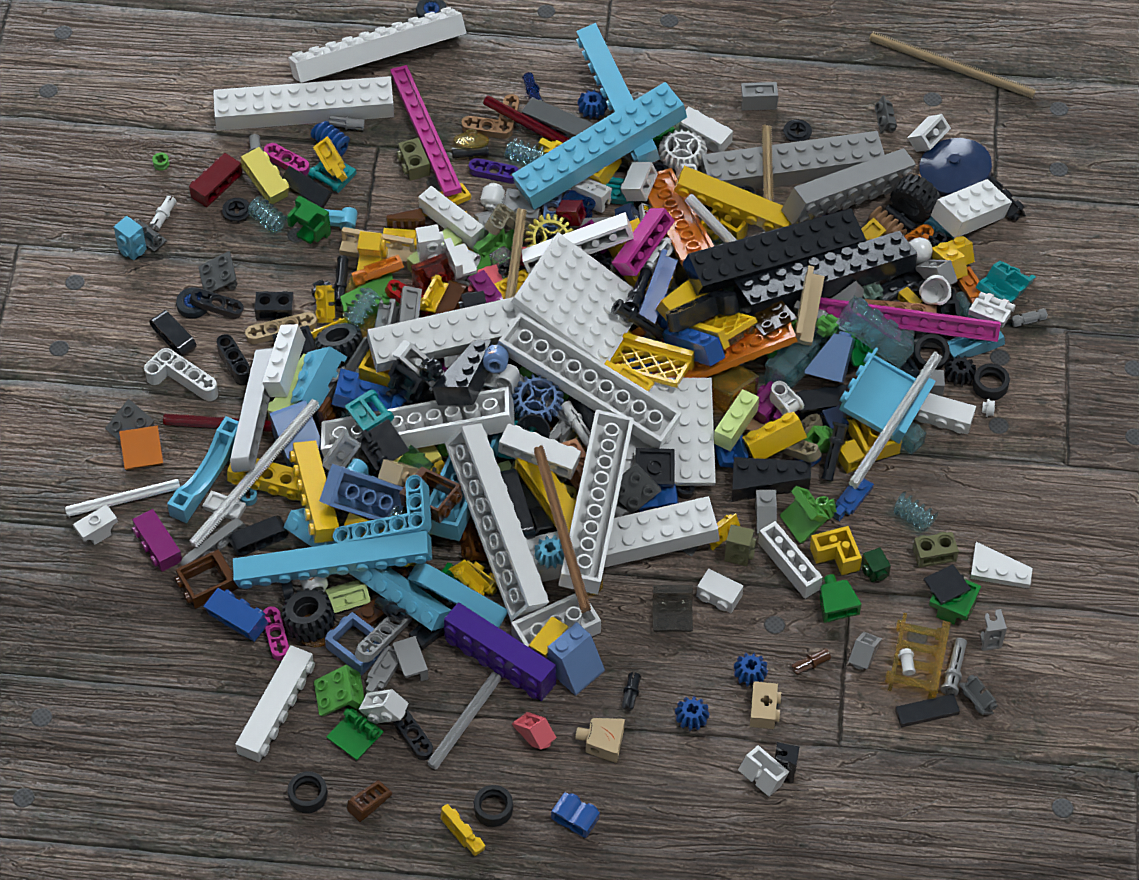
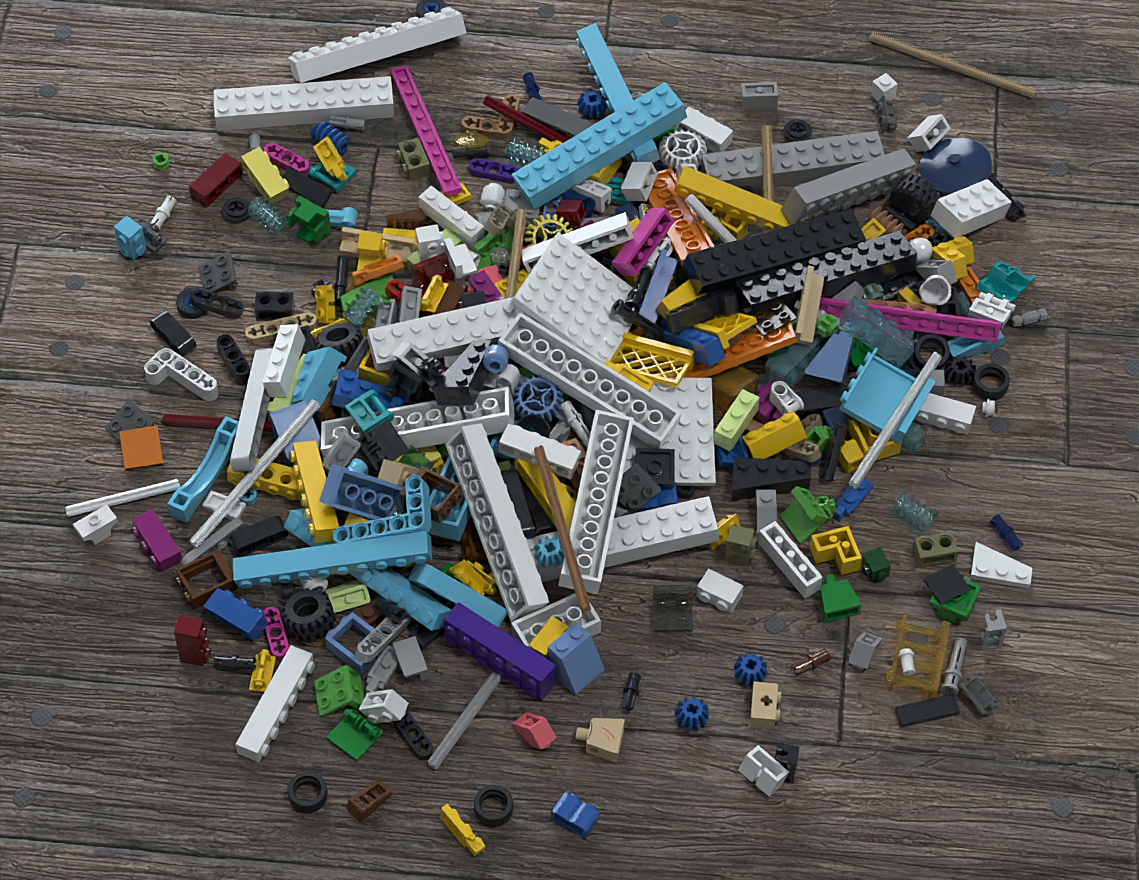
(192, 640): none -> dark red brick
(235, 662): none -> black pin
(263, 673): none -> yellow hinge
(884, 86): none -> white brick
(1006, 532): none -> clear blue pin

